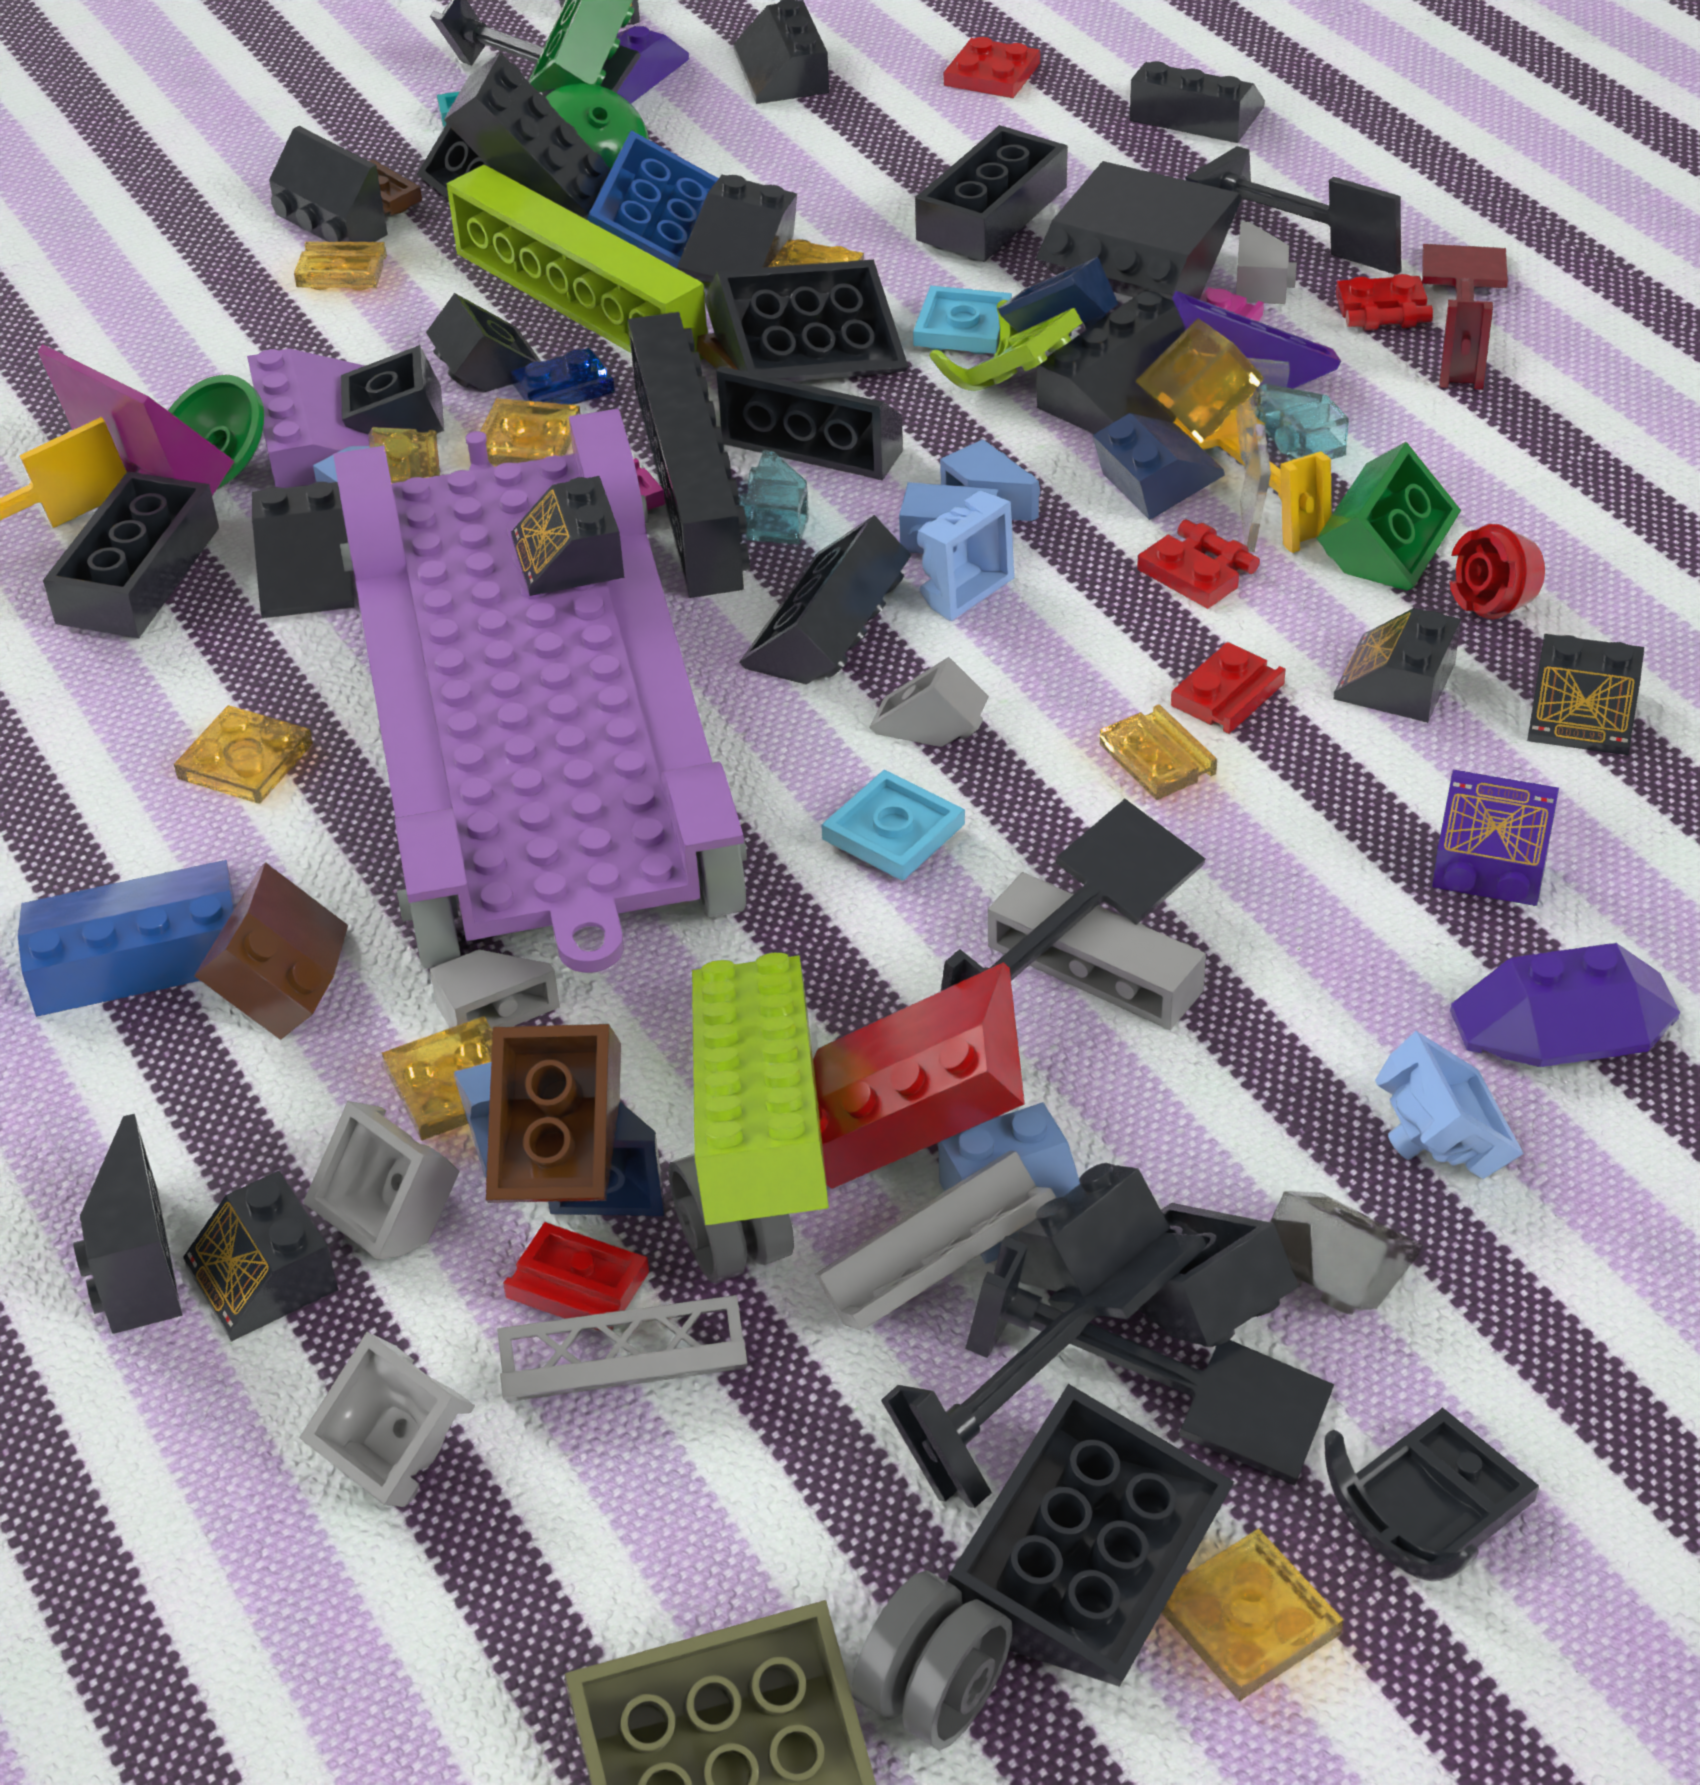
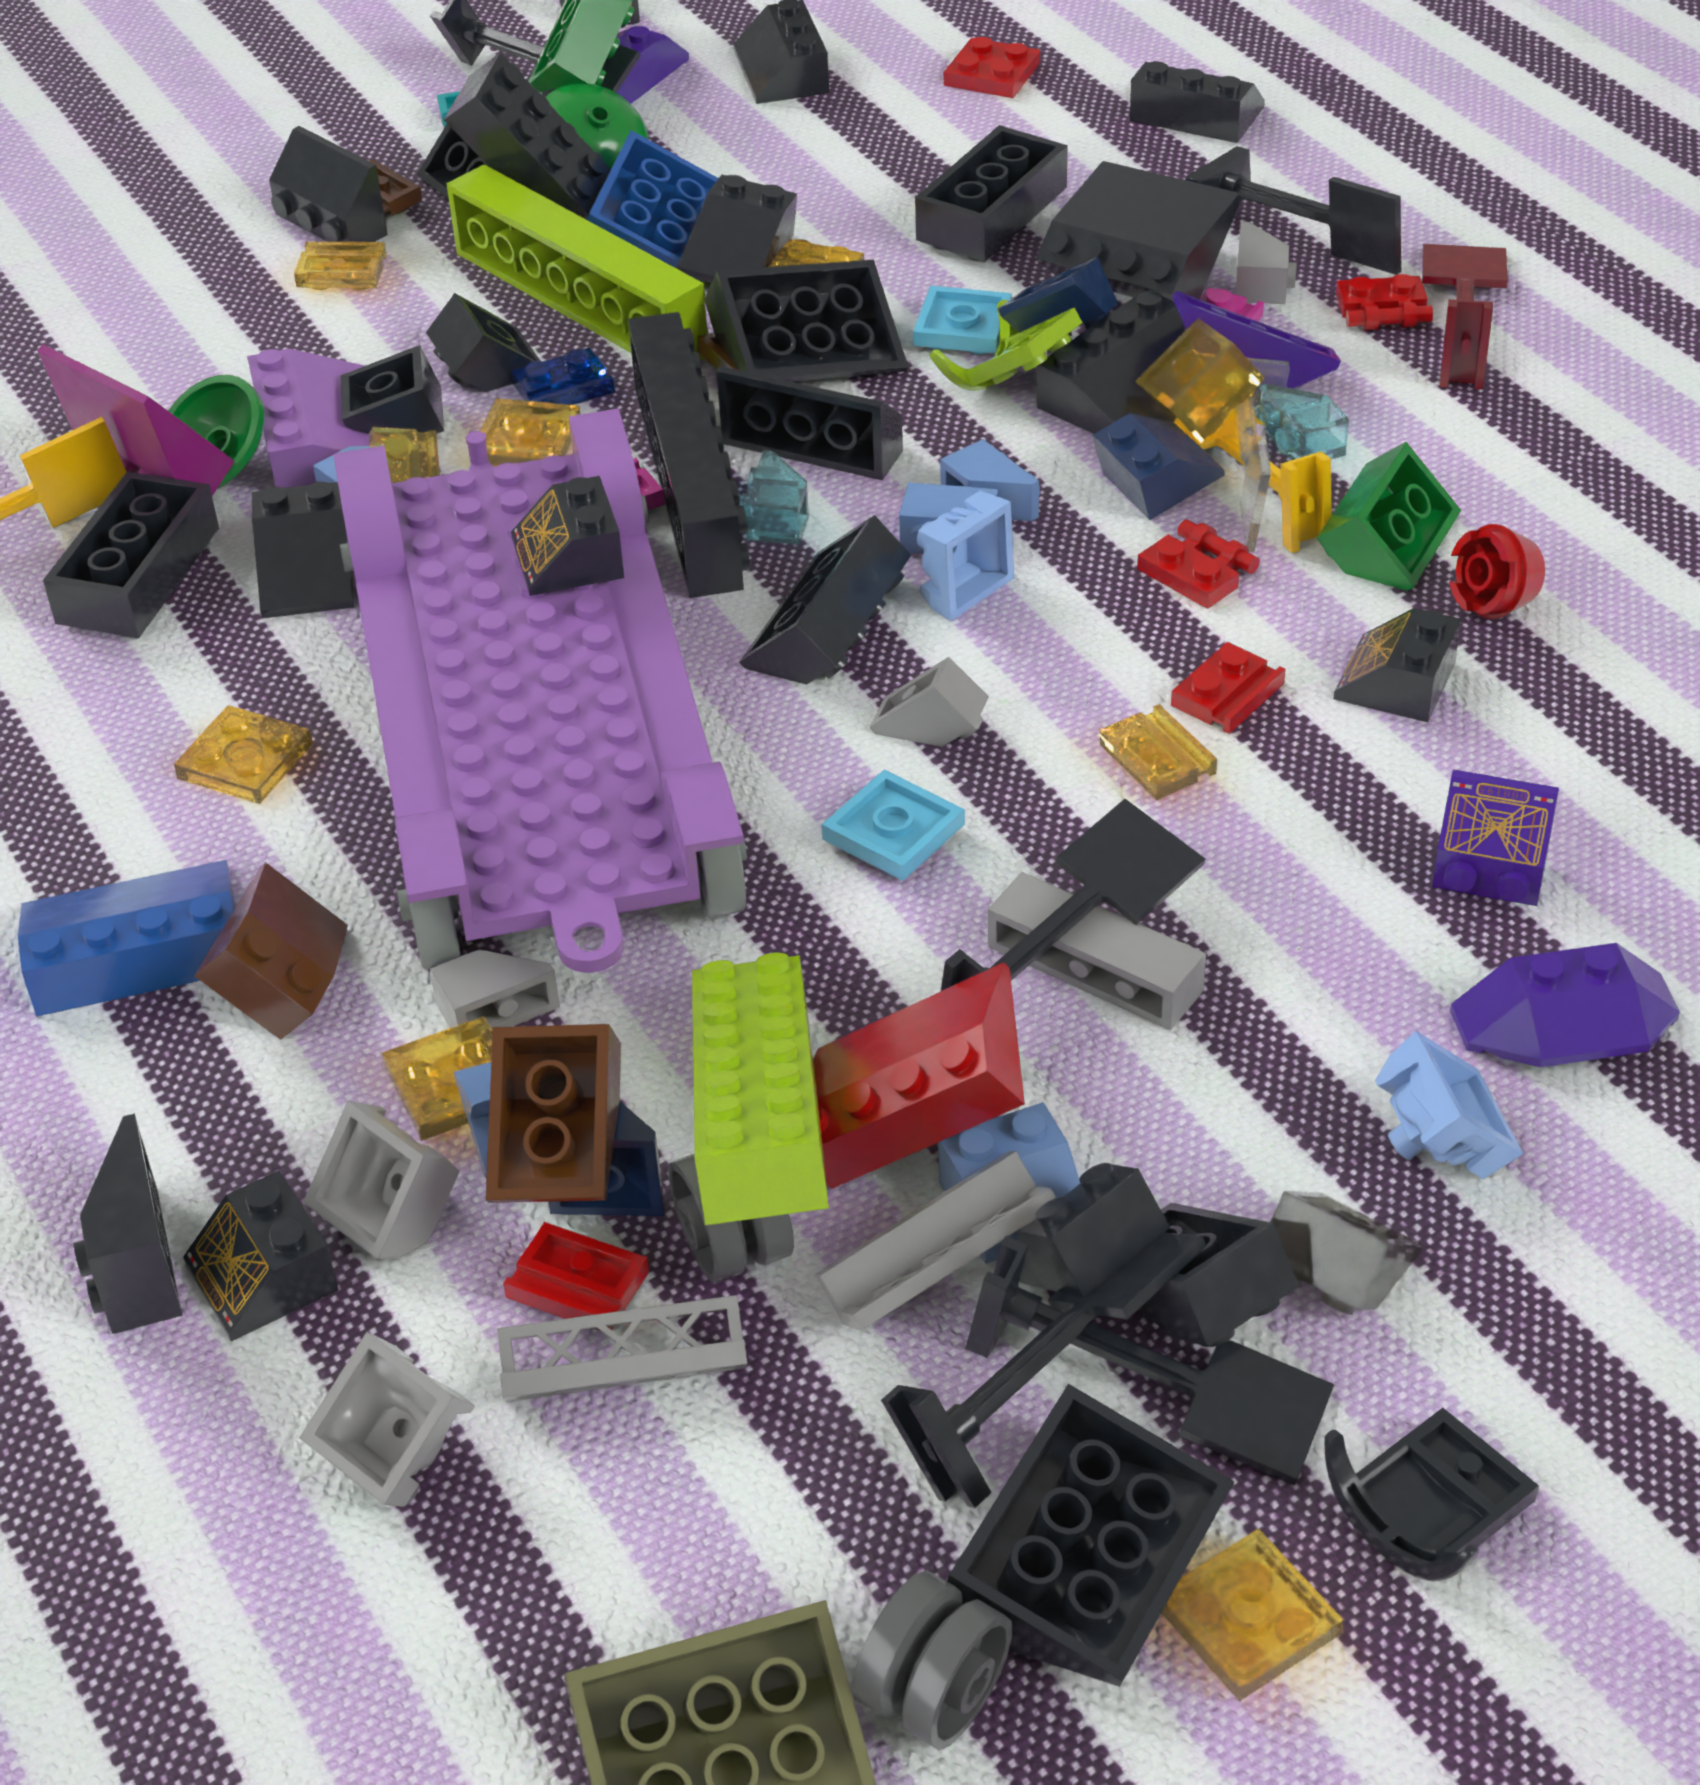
(1586, 694): black slope -> none

